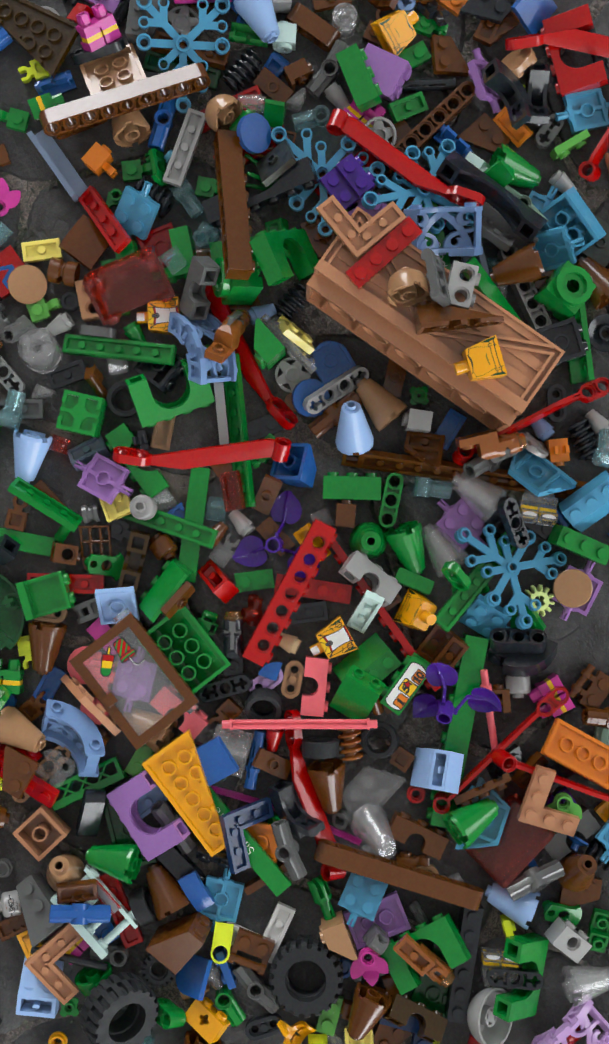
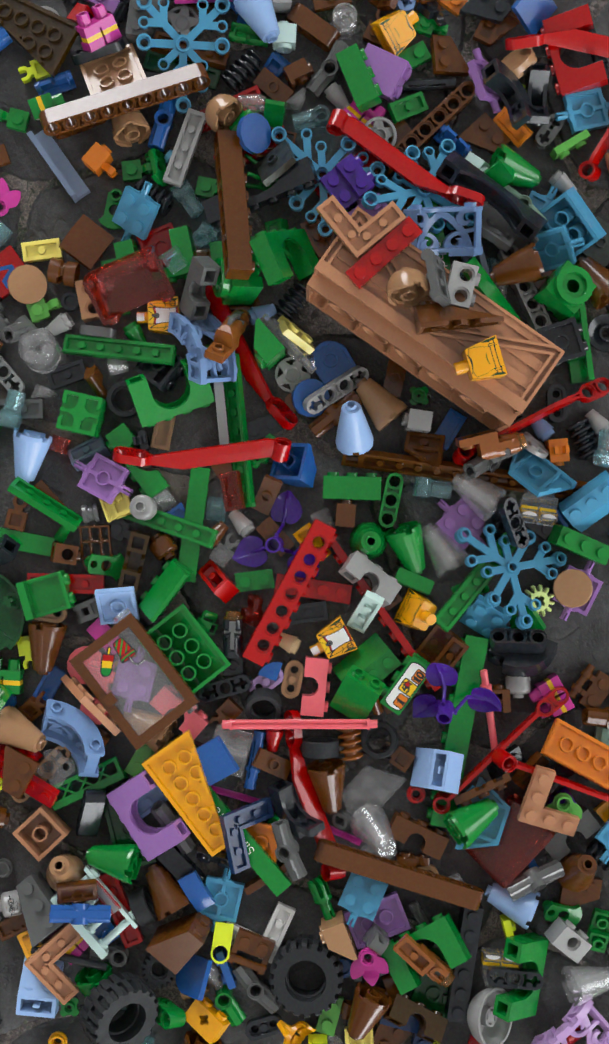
(104, 219): red plate -> none
(178, 600): reddish brown plate -> none
(456, 575): green plate -> none
(576, 842): blue plant -> none

